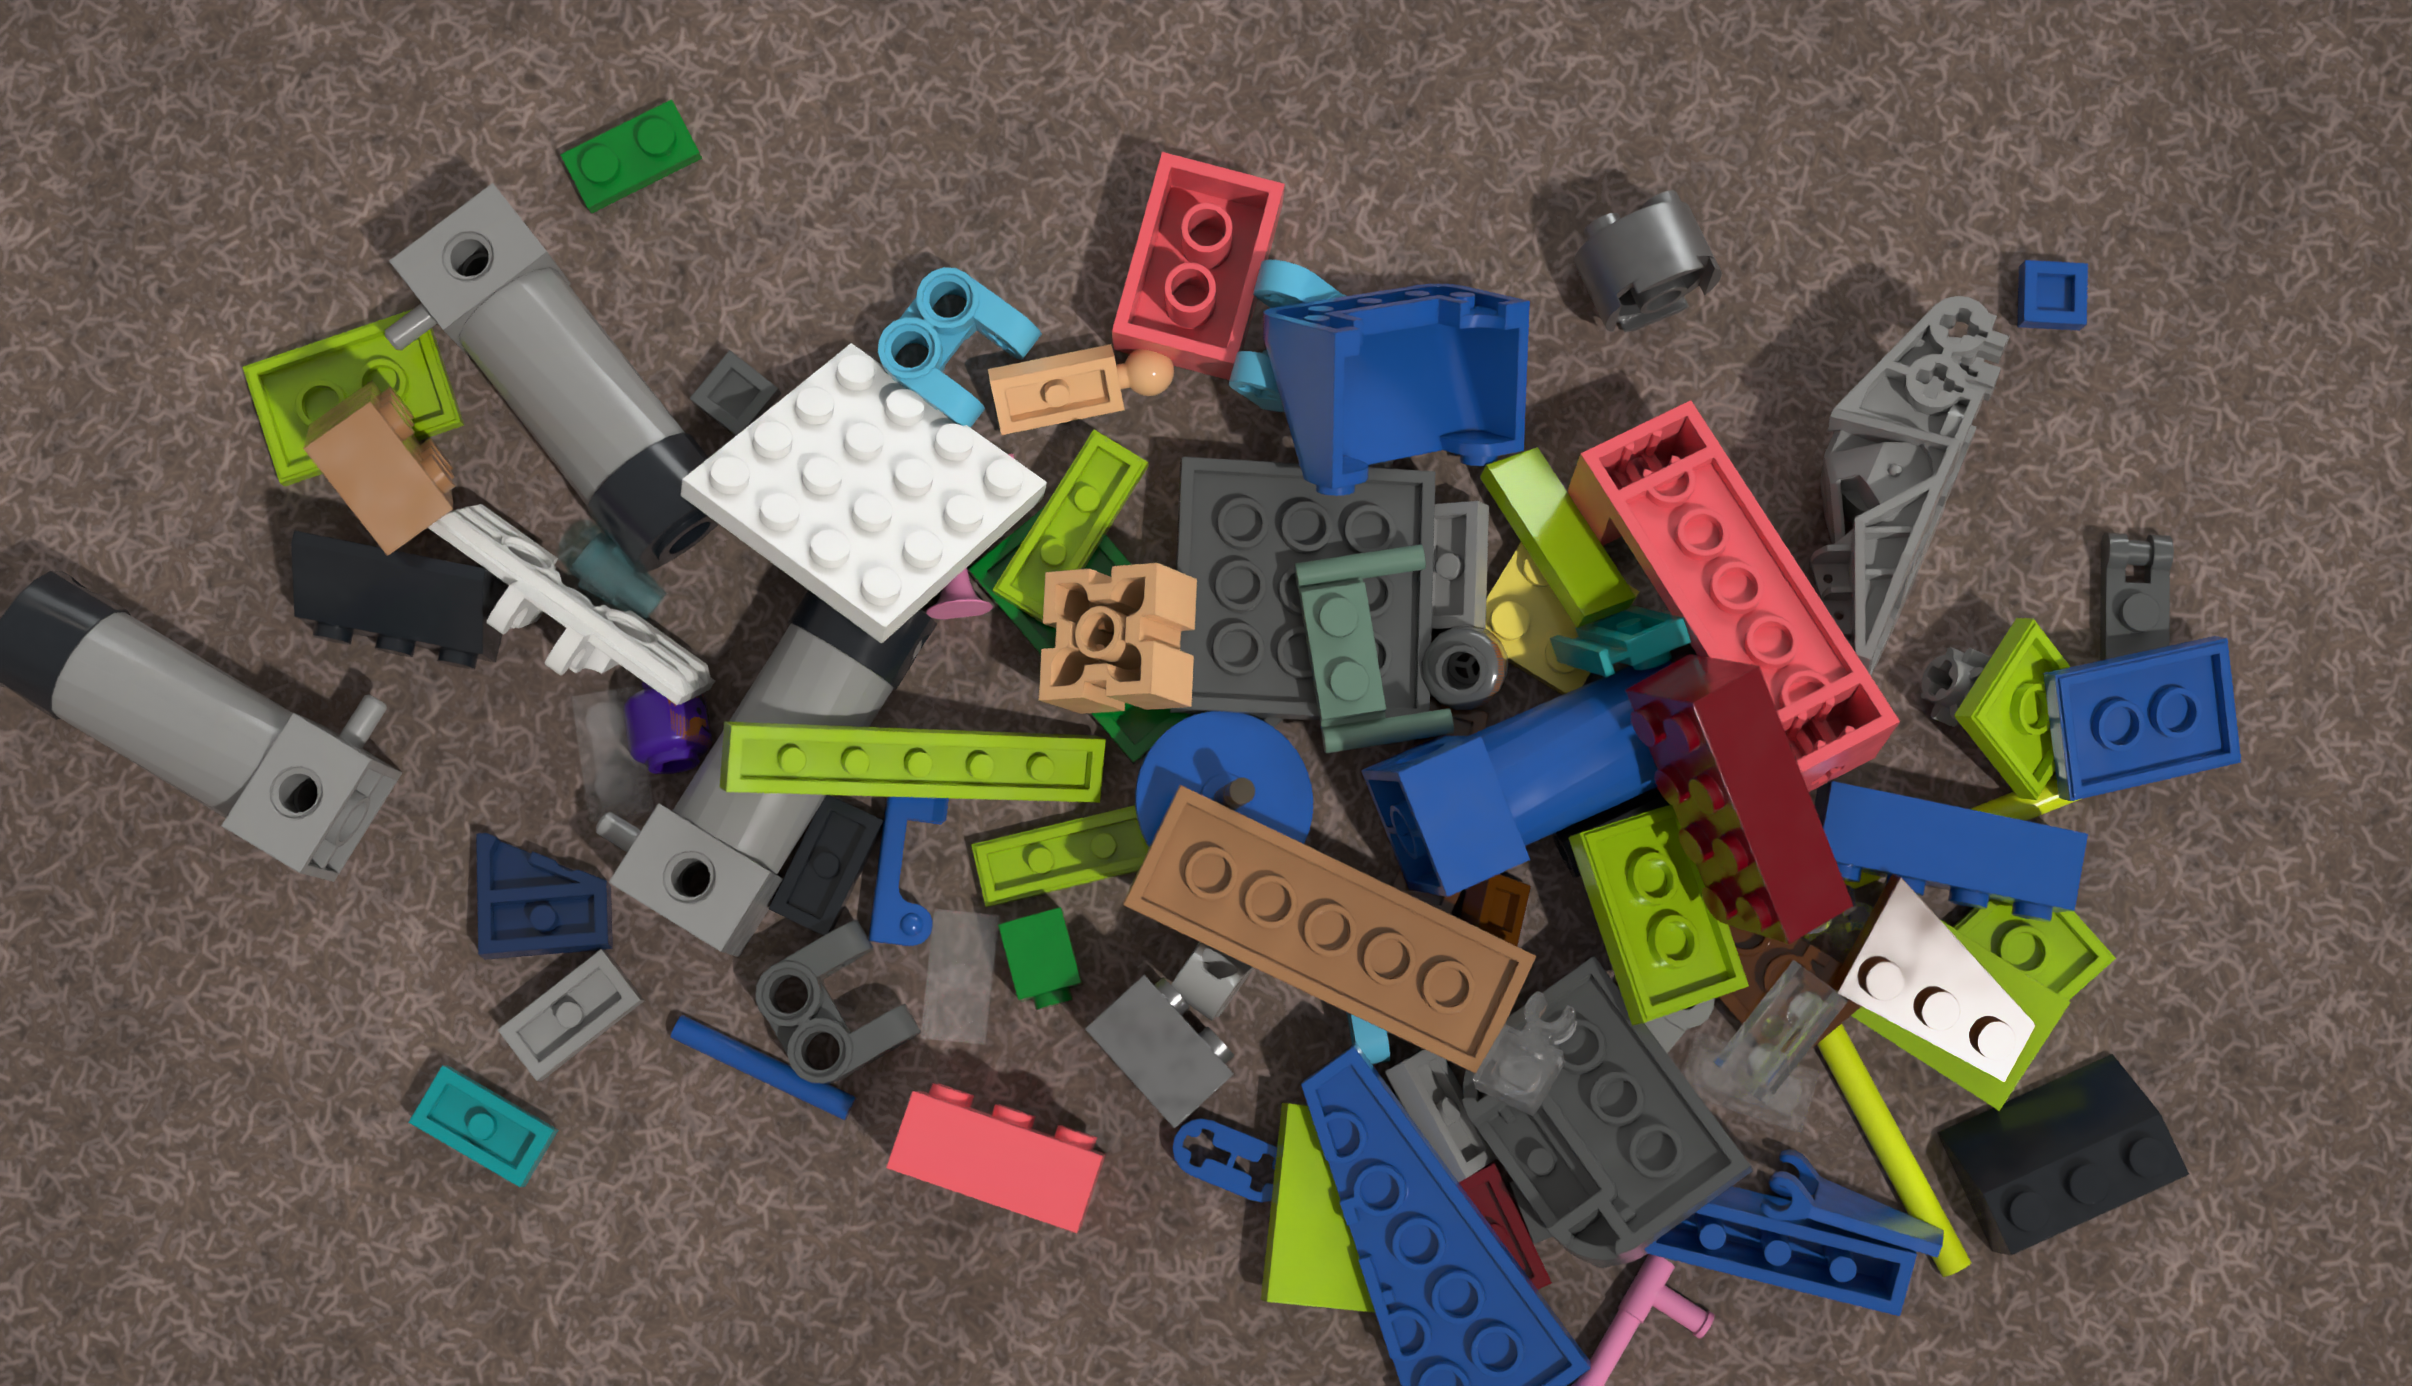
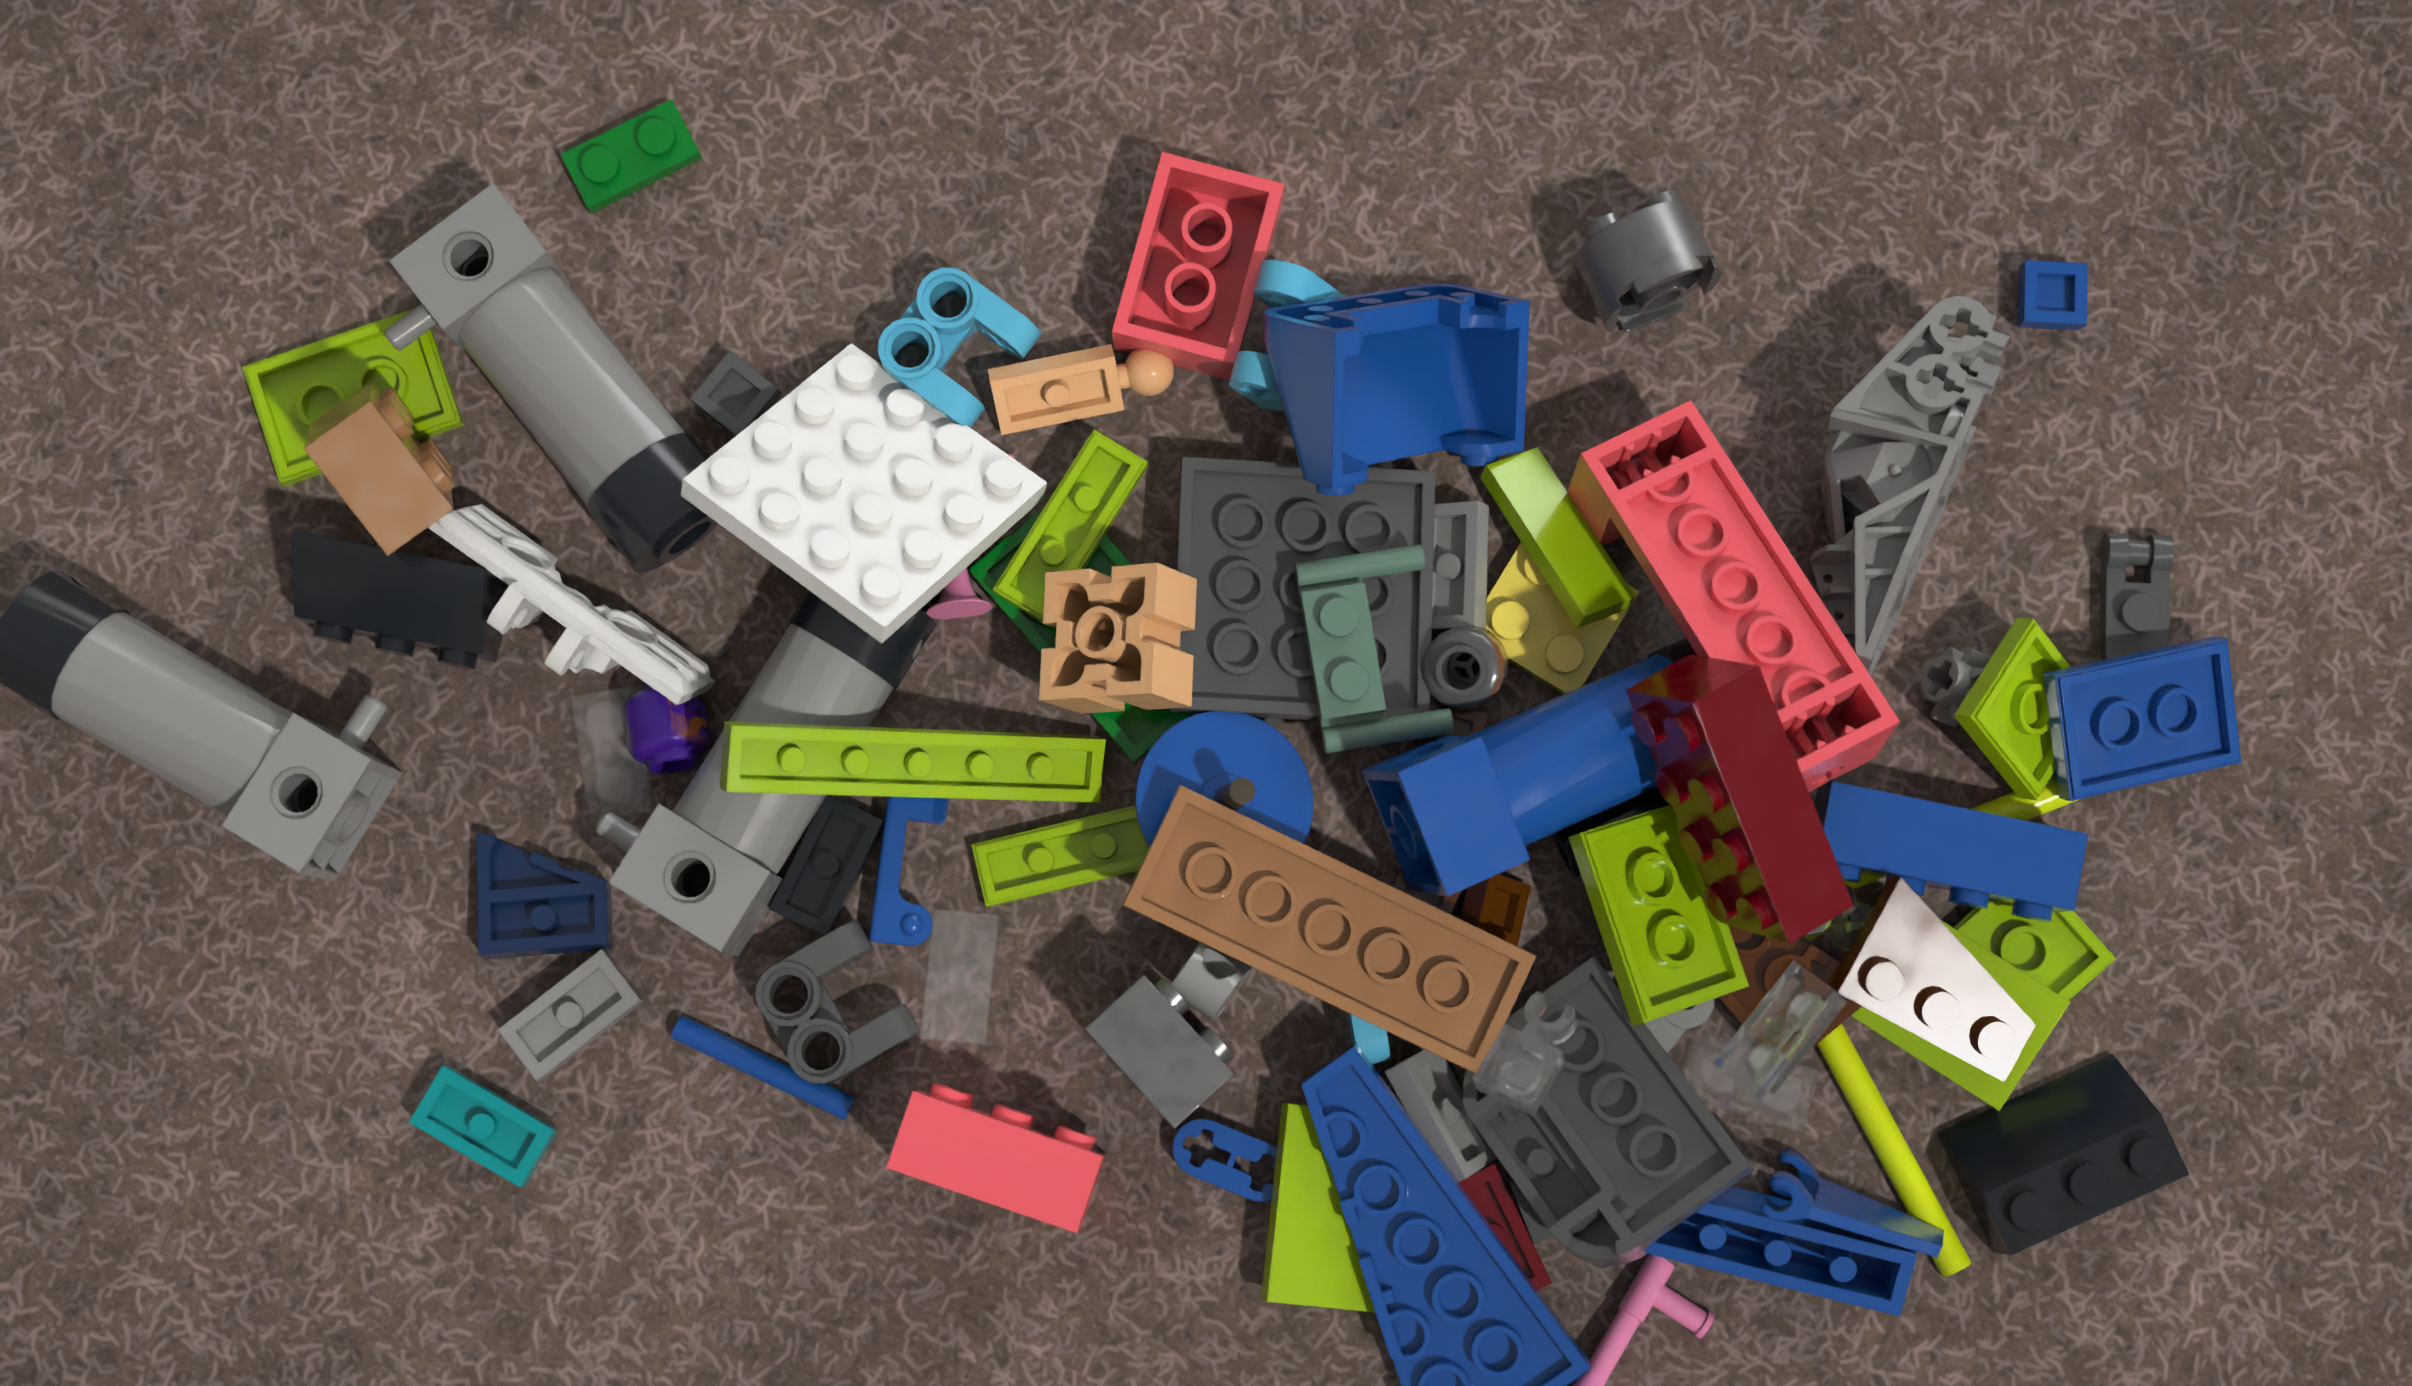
(609, 577): clear light blue cone -> none
(1041, 958): green brick -> none
(1629, 637): teal plate -> none

